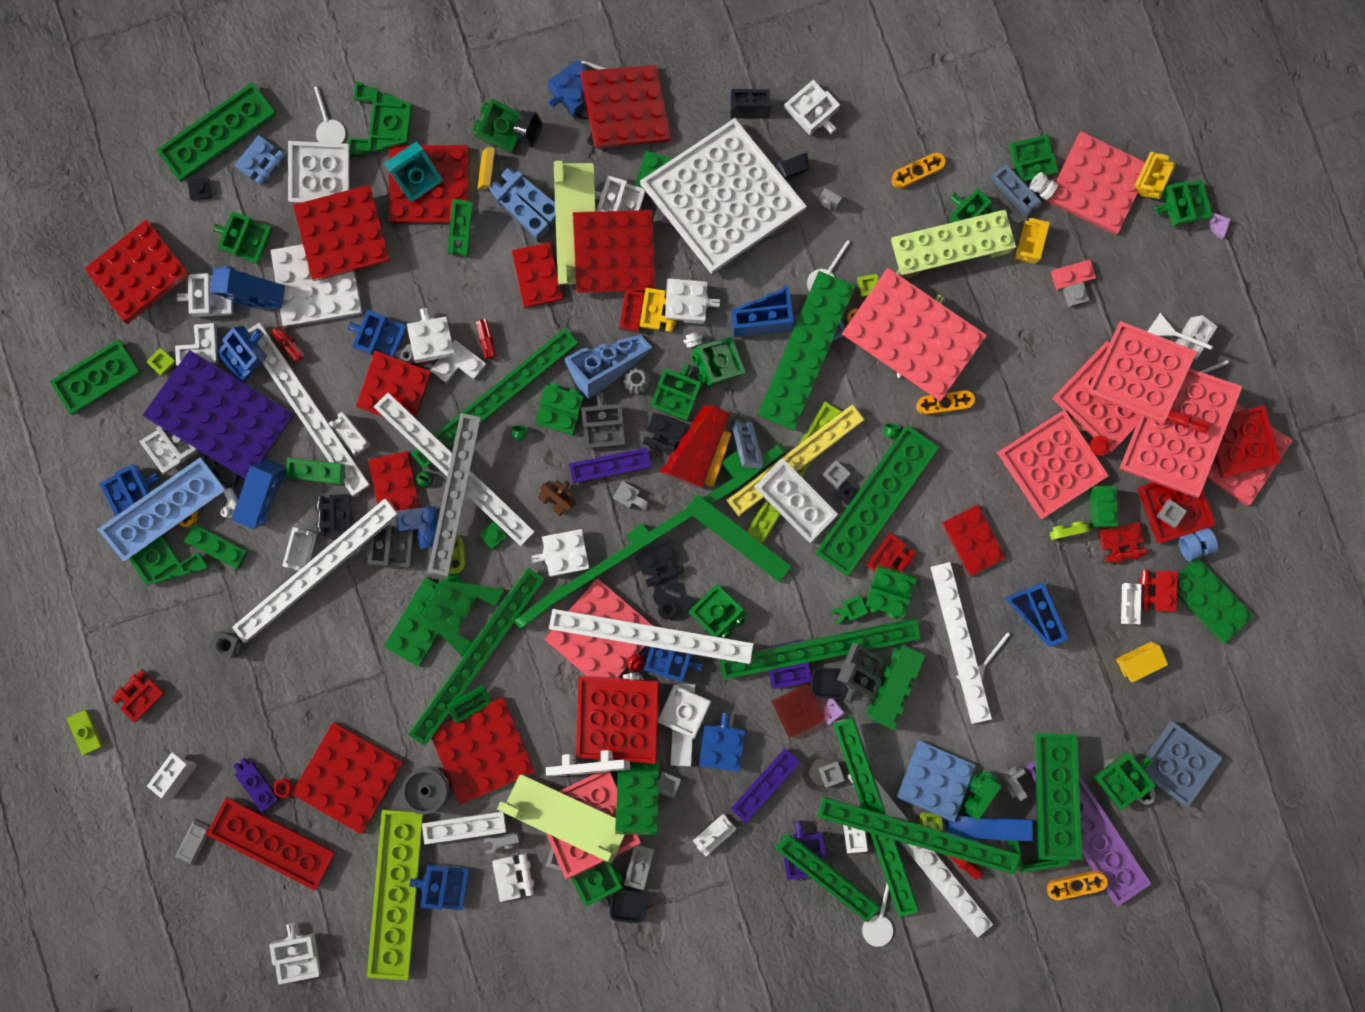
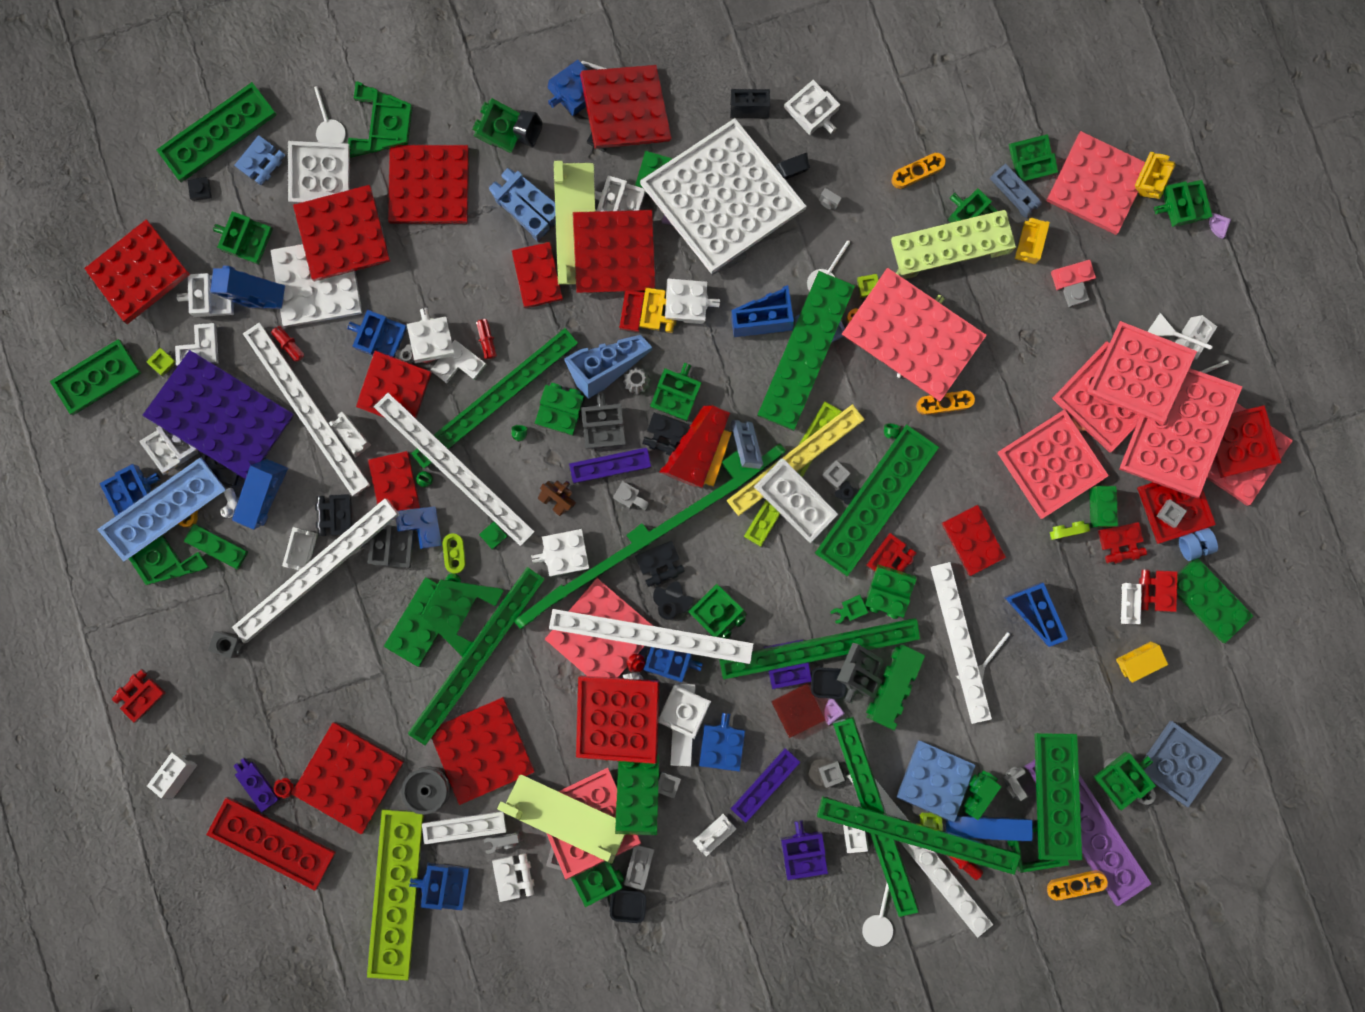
(84, 732): lime plate -> none
(193, 842): light grey tile -> none
(242, 352): blue plate -> none
(295, 956): white plate -> none
(315, 470): green tile -> none
(413, 171): teal slope -> none
(454, 494): light grey plate -> none
(460, 227): green plate -> none
(465, 698): green tile -> none
(486, 168): yellow tile -> none
(569, 768): white hinge -> none
(693, 339): white plate -> none
(717, 361): green plate -> none
(737, 537): green tile -> none
(827, 877): green tile -> none
(1043, 186): white wheel -> none
(1100, 445): red plate -> none
(1188, 421): red axle -> none

